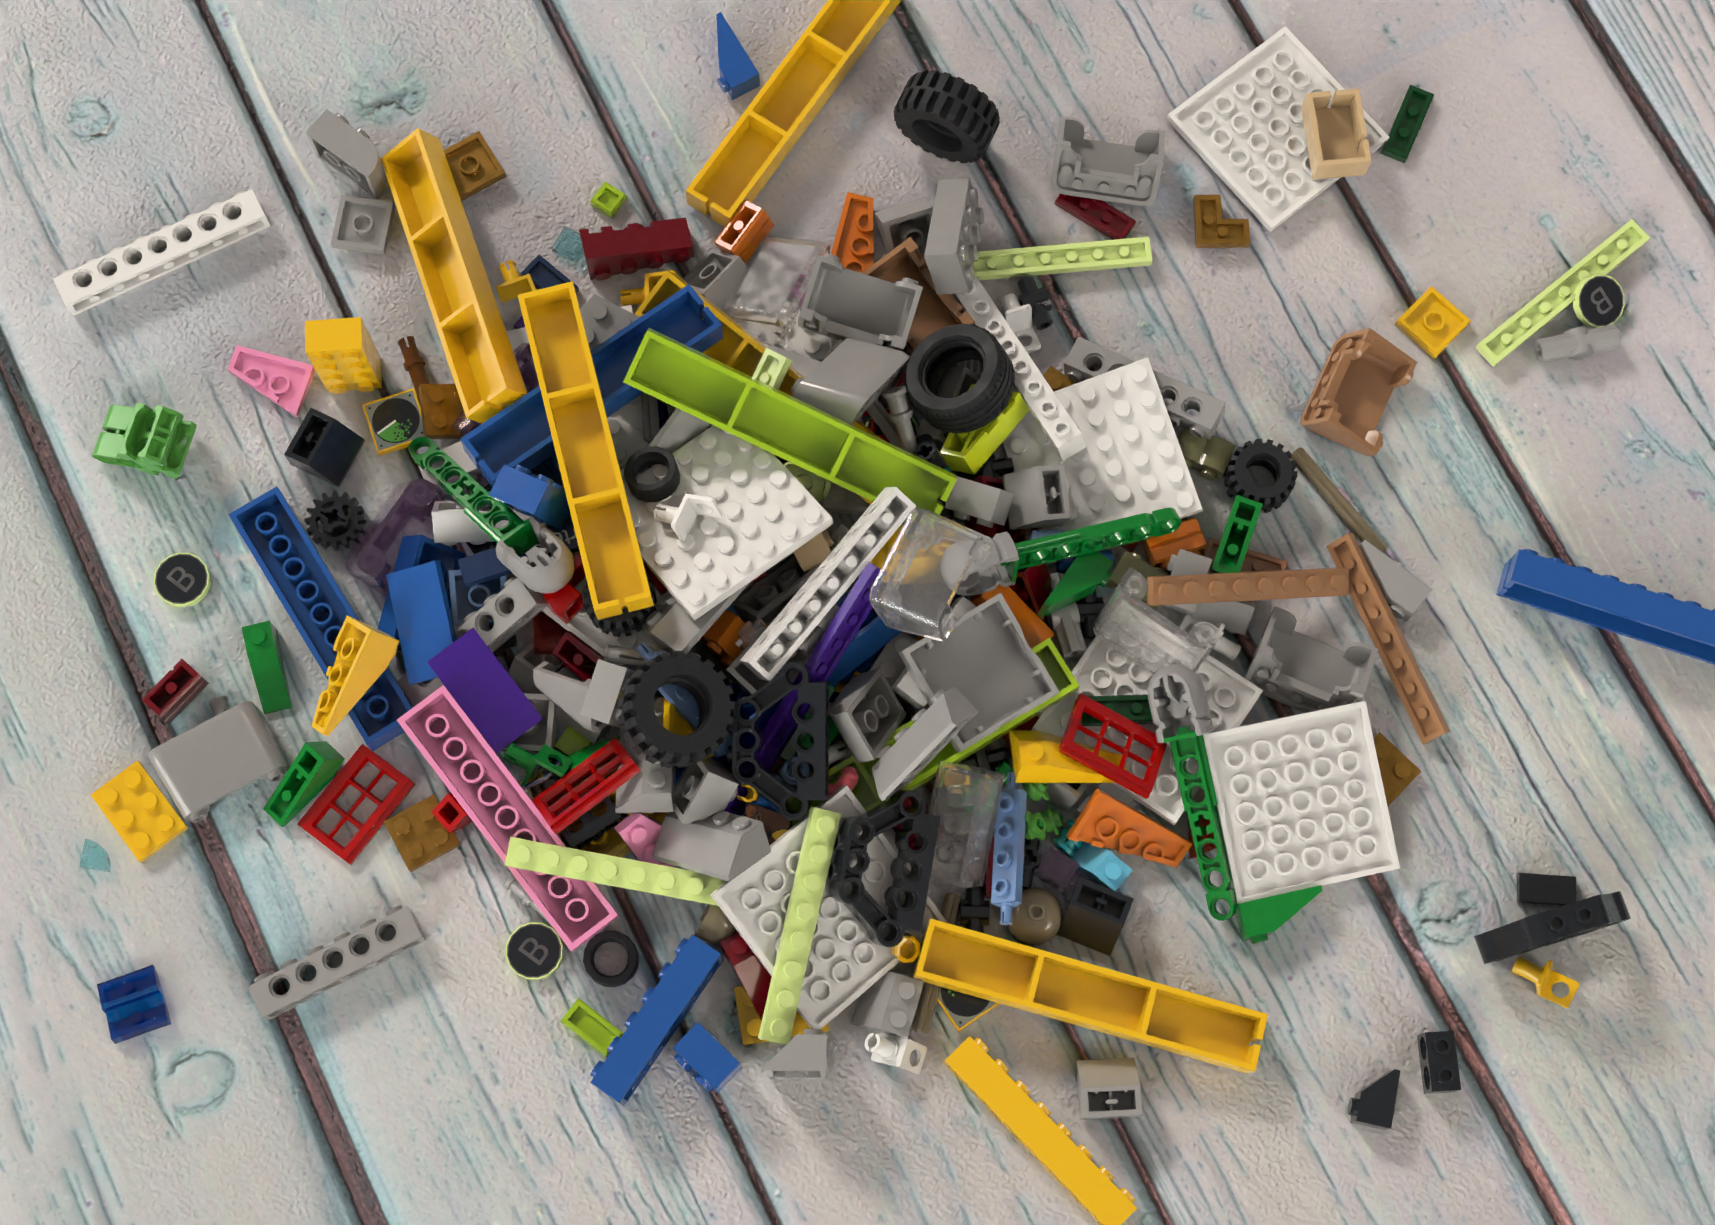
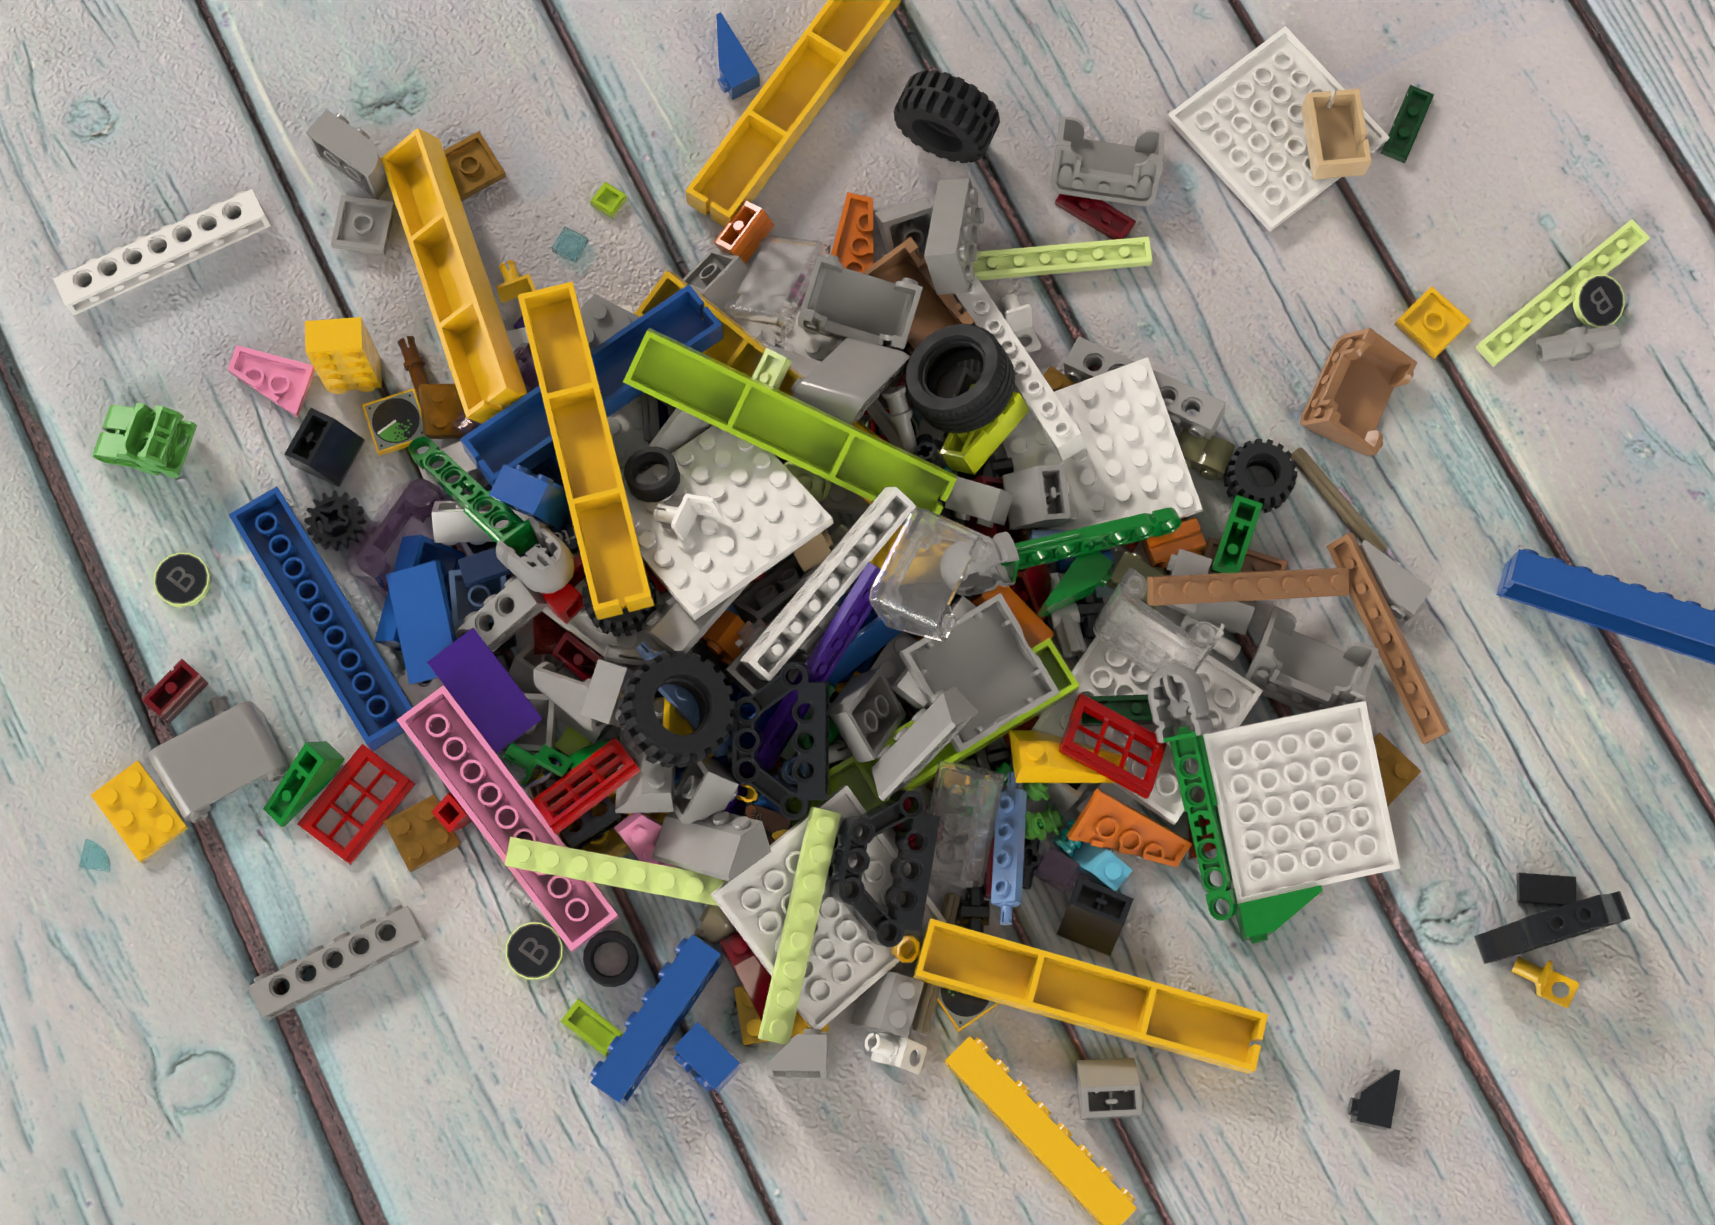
(133, 1004): clear blue slope -> none
(267, 666): green slope -> none
(359, 662): yellow wedge -> none
(545, 274): dark blue tile -> none
(636, 247): dark red wedge -> none
(638, 295): yellow bracket -> none
(849, 777): coral arm -> none
(1036, 917): dark tan cylinder -> none
(1038, 300): black axle -> none
(1212, 230): pearl gold plate -> none
(1438, 1062): black brick -> none

